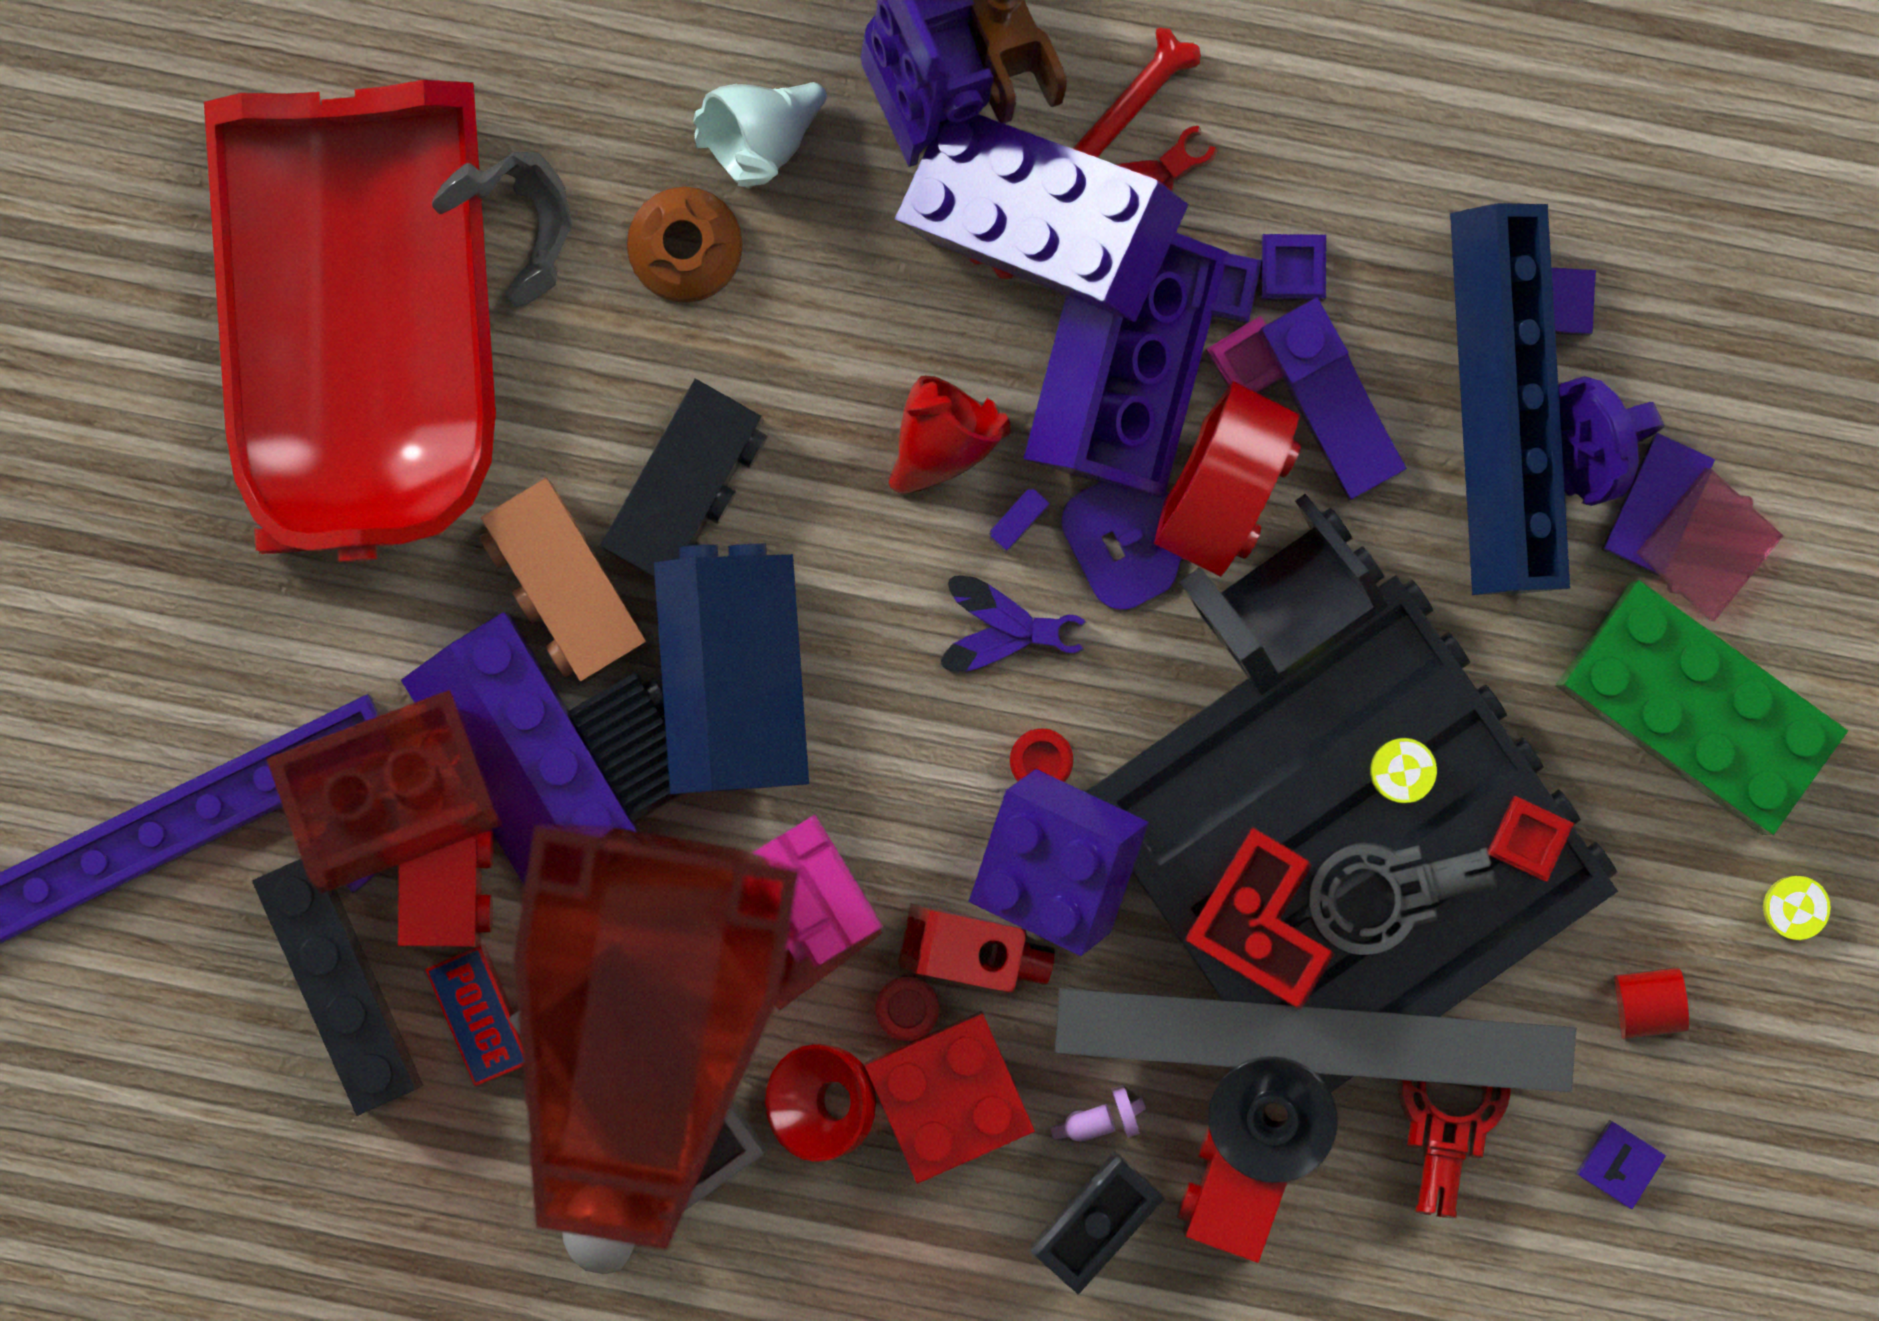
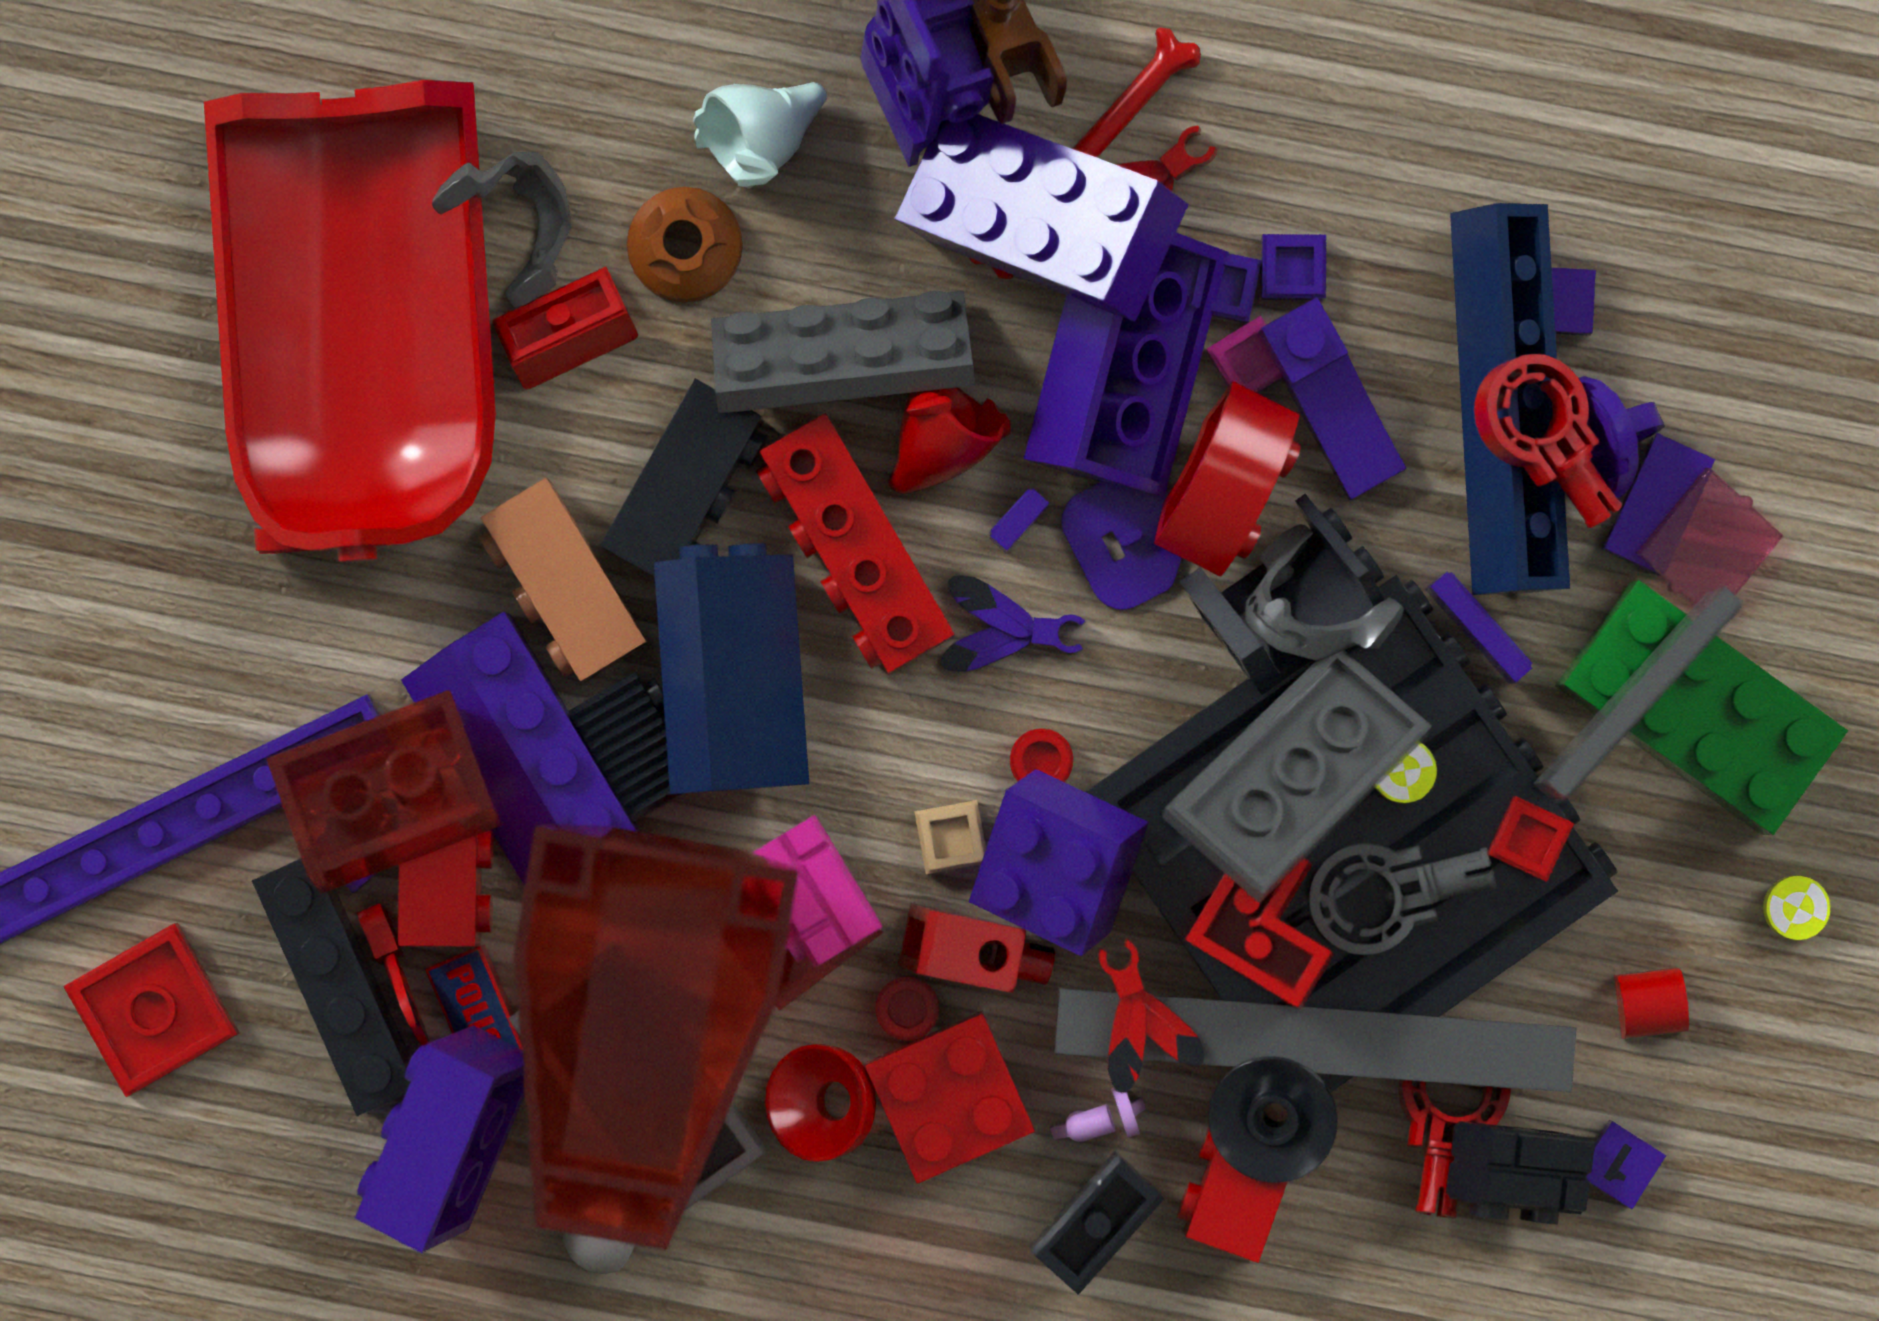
(151, 1009): none -> red tile
(385, 949): none -> red piece
(443, 1138): none -> dark purple brick
(565, 328): none -> red slope
(841, 351): none -> dark grey plate
(856, 545): none -> red brick
(951, 836): none -> tan tile
(1142, 1014): none -> red piece
(1277, 626): none -> dark grey helmet
(1296, 773): none -> dark grey tile
(1479, 627): none -> dark purple tile
(1519, 1170): none -> black brick
(1565, 447): none -> red pin
(1639, 693): none -> dark grey tile

